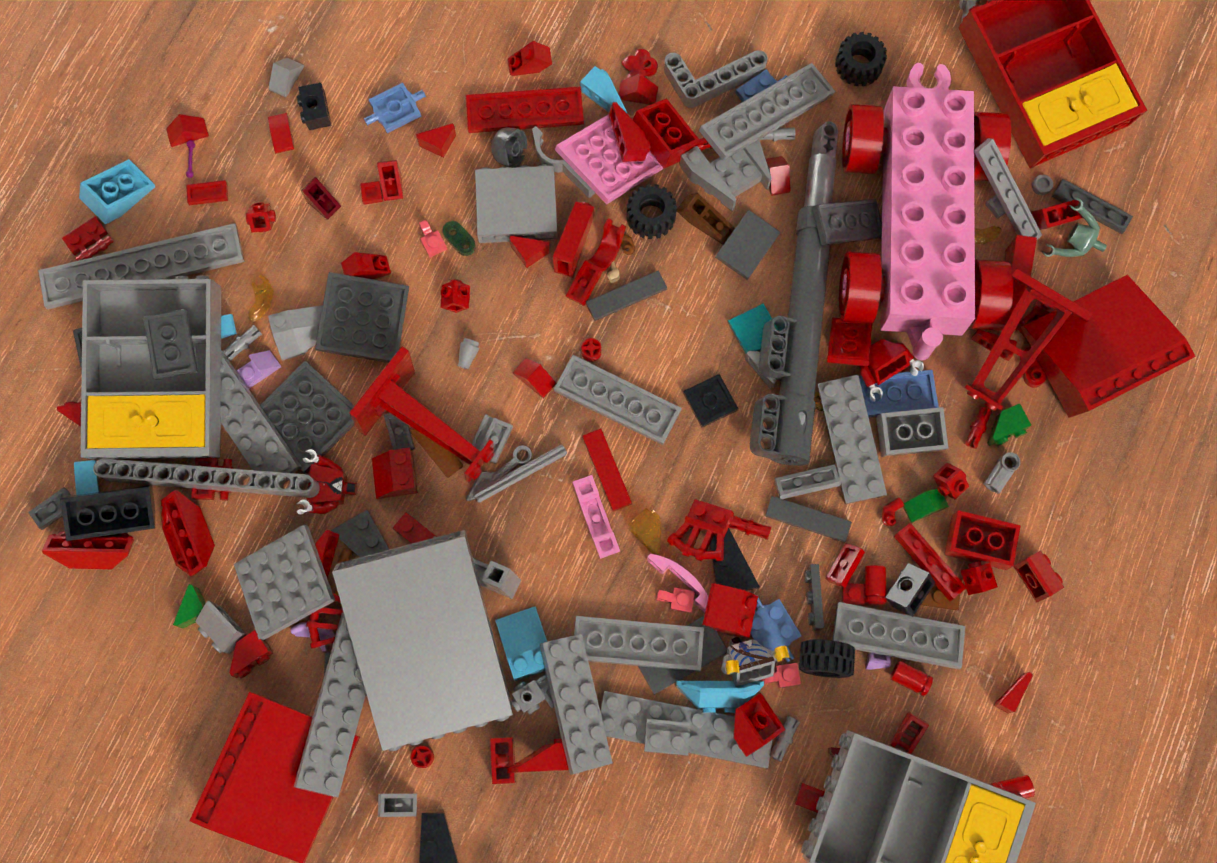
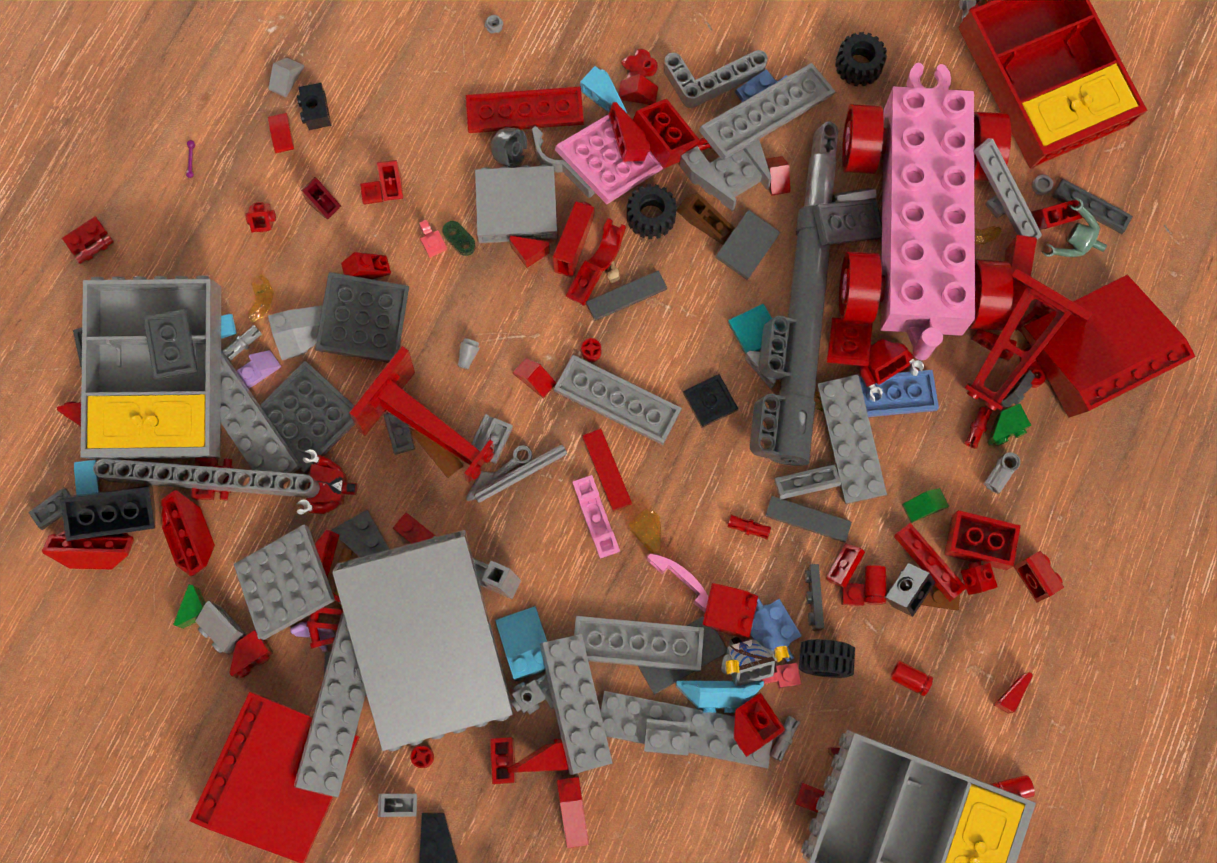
(115, 190): medium azure slope -> none
(166, 258): light grey plate -> none
(185, 129): red slope -> none
(207, 192): red tile -> none
(394, 107): medium blue plate -> none
(394, 473): red slope -> none
(437, 139): red slope -> none
(455, 296): red brick -> none
(491, 20): none -> light grey plate
(530, 59): red slope -> none
(573, 812): none -> slope
(628, 245): dark orange arm -> none
(680, 599): coral plate -> none
(705, 518): red plate -> none
(734, 568): black wing -> none
(780, 134): light grey pin -> none
(855, 195): none -> light grey plate
(877, 661): lavender slope -> none
(888, 511): red arm -> none
(900, 635): light grey plate -> none
(906, 725): red slope -> none
(912, 432): light grey brick -> none
(950, 481): red brick -> none
(1022, 386): none -> dark grey plate

